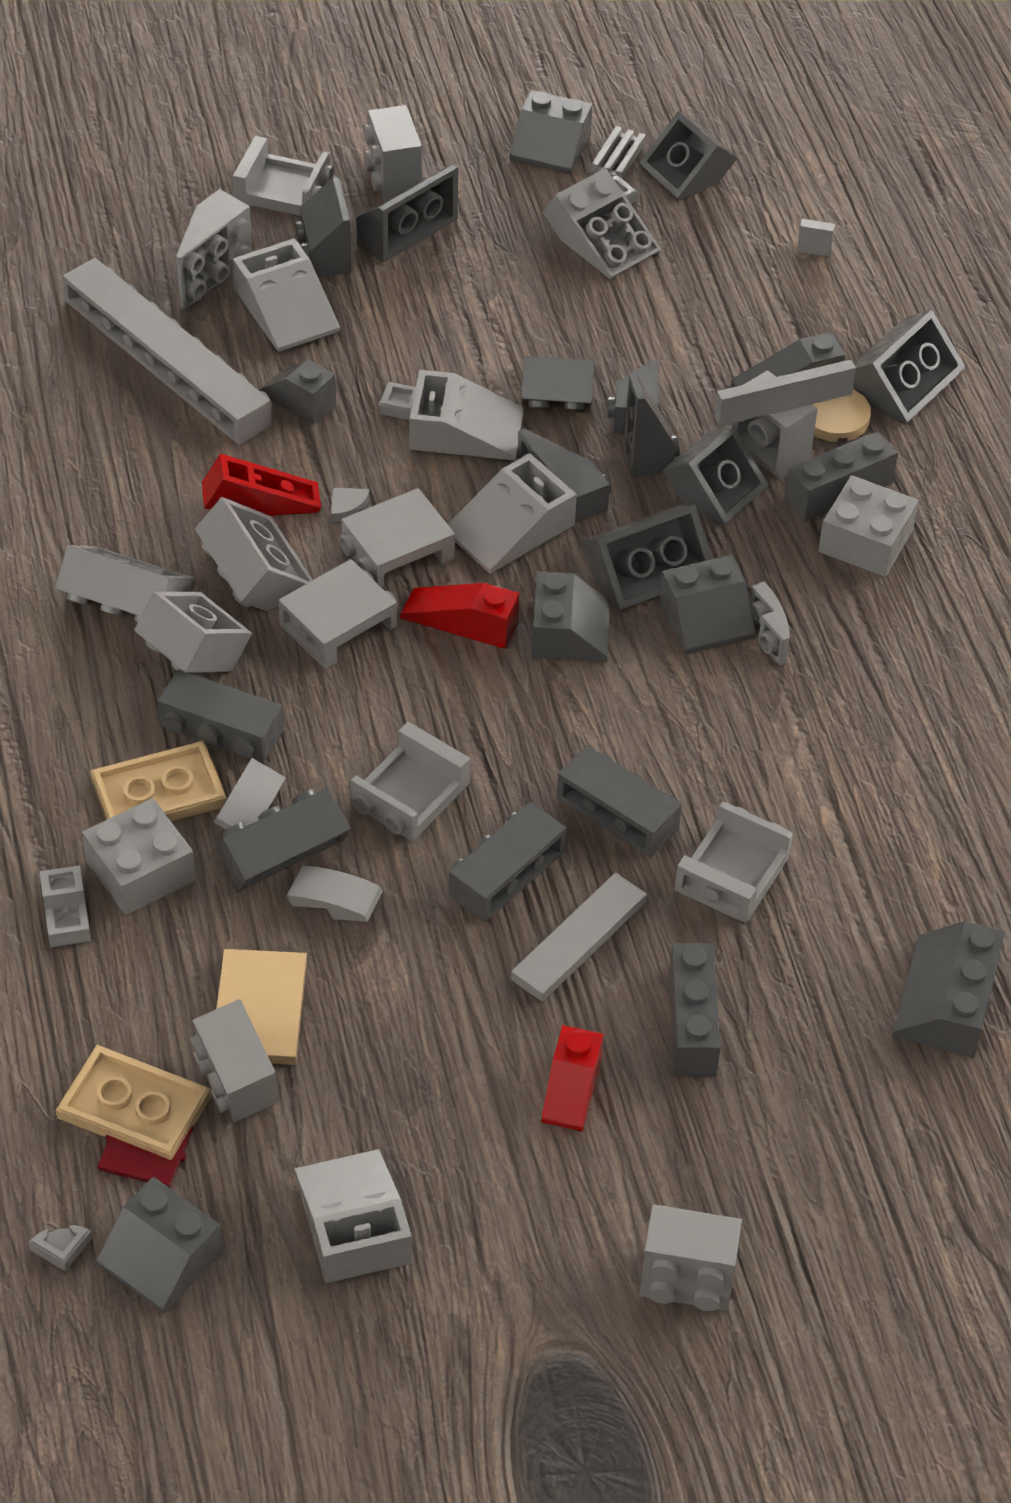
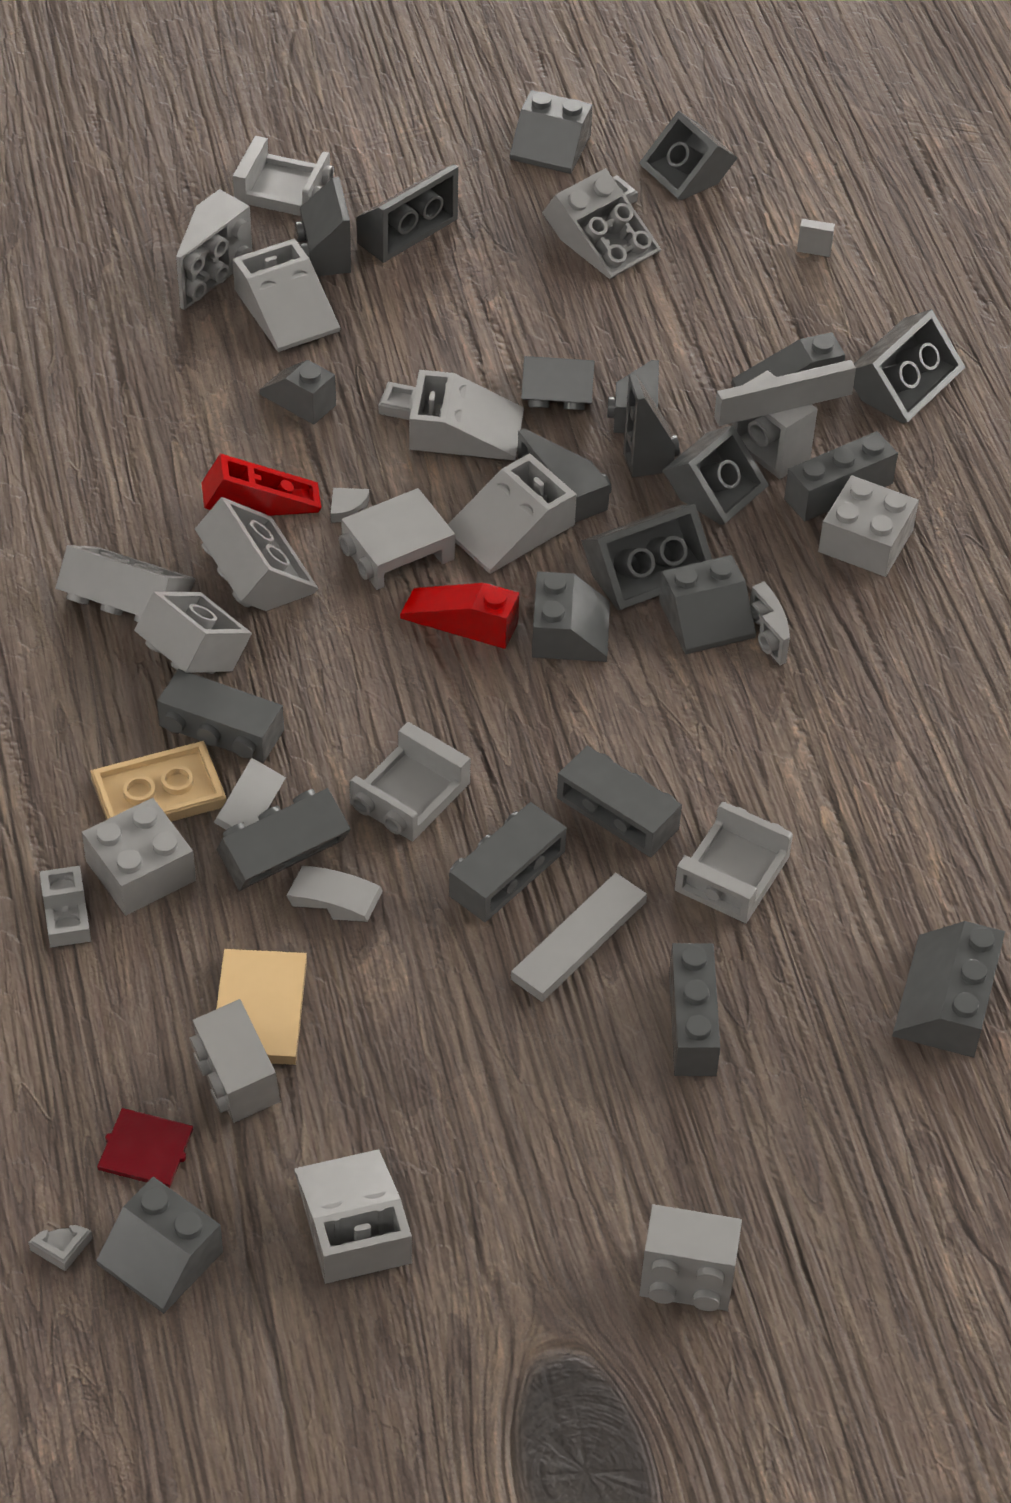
(133, 1102): tan tile -> none
(168, 351): light grey brick -> none
(335, 610): light grey panel -> none
(393, 150): light grey brick -> none
(572, 1078): red slope -> none
(623, 139): light grey tile -> none
(842, 417): tan tile -> none

